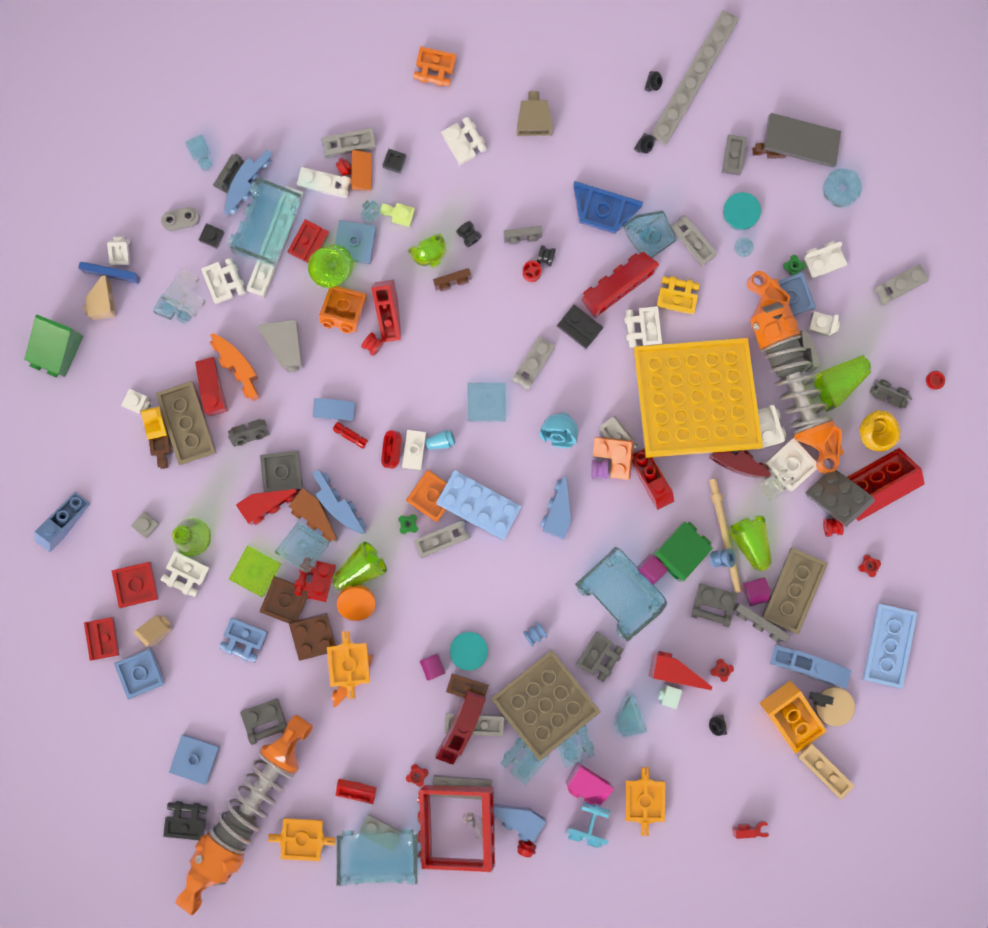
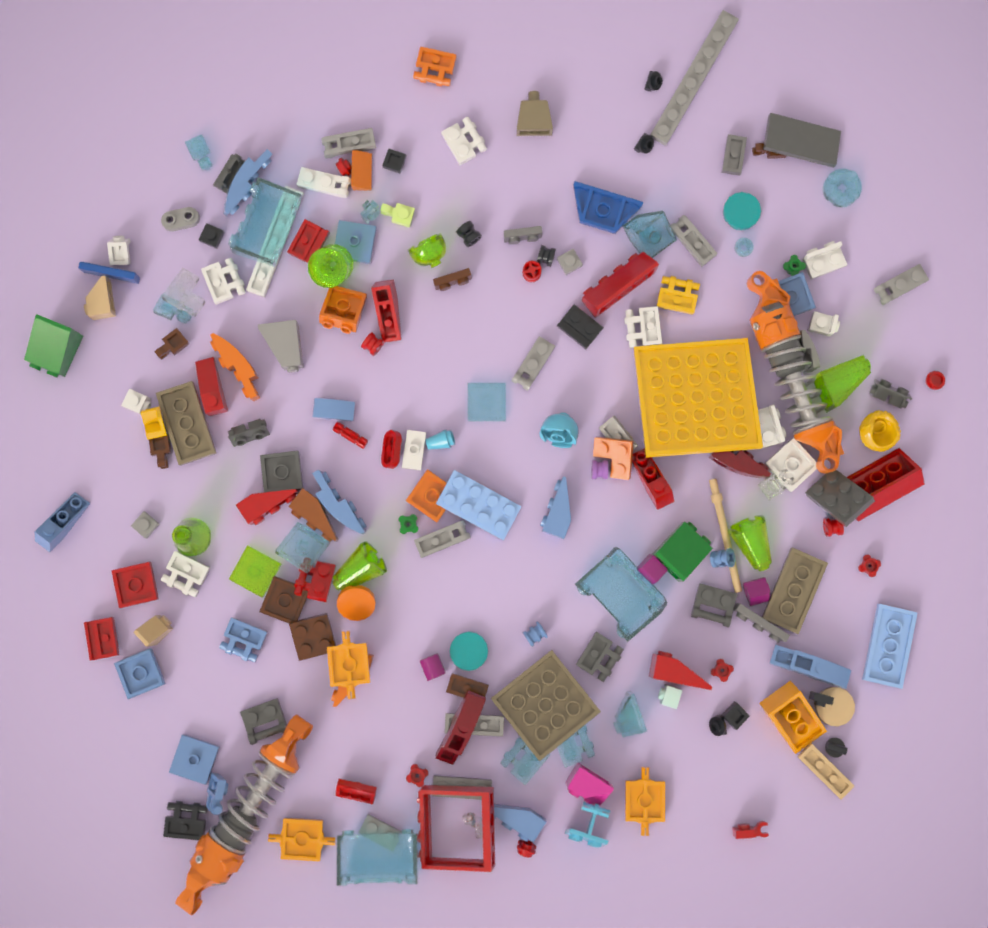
(173, 342): none -> reddish brown plate
(216, 789): none -> medium blue plate
(569, 262): none -> light grey plate
(735, 715): none -> black plate
(835, 747): none -> black plate

